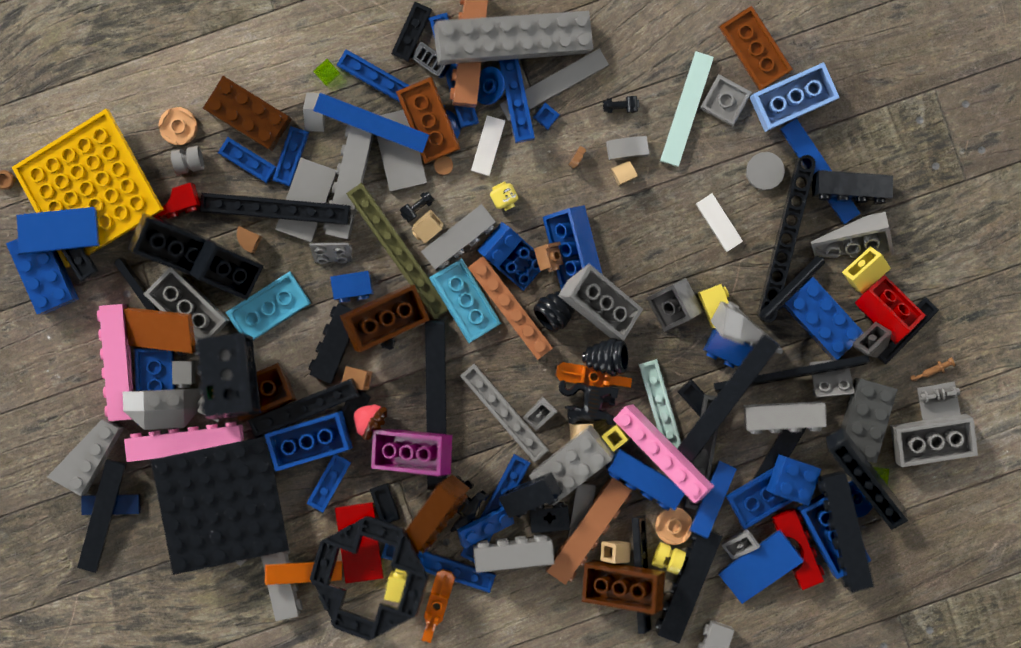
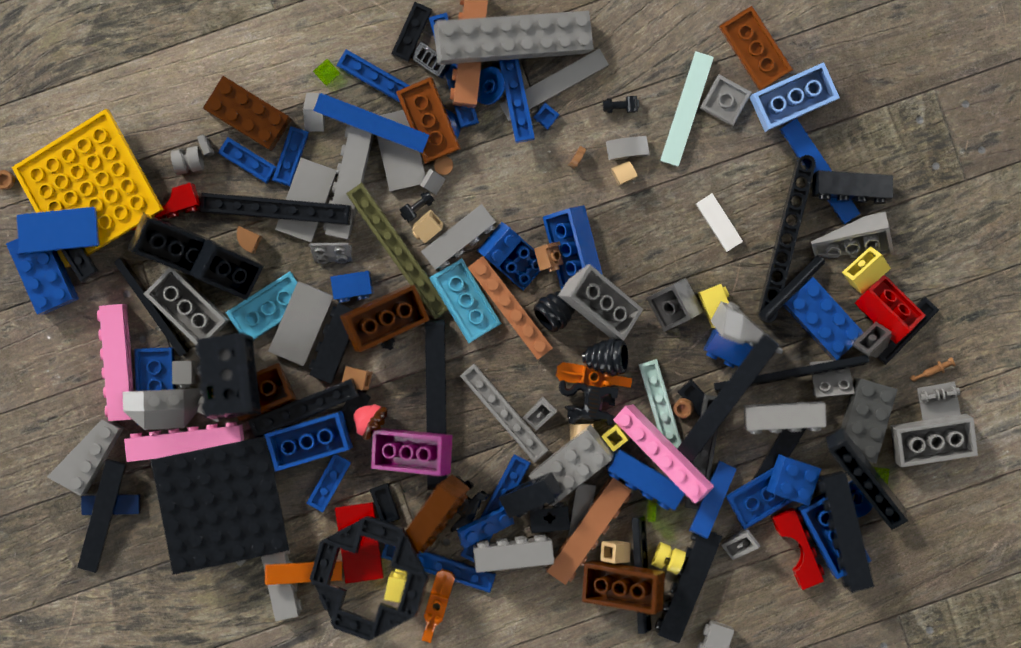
(160, 330): dark orange tile -> none
(178, 126): light nougat tile -> none
(205, 145): none -> light grey tile
(300, 323): none -> light grey tile
(432, 182): none -> light grey tile
(488, 145): white tile -> none
(504, 196): light yellow head -> none
(651, 511): none -> clear neon green tile
(673, 526): light nougat tile -> none
(683, 408): none -> medium nougat tile
(761, 567): blue tile -> none
(765, 171): light grey tile -> none

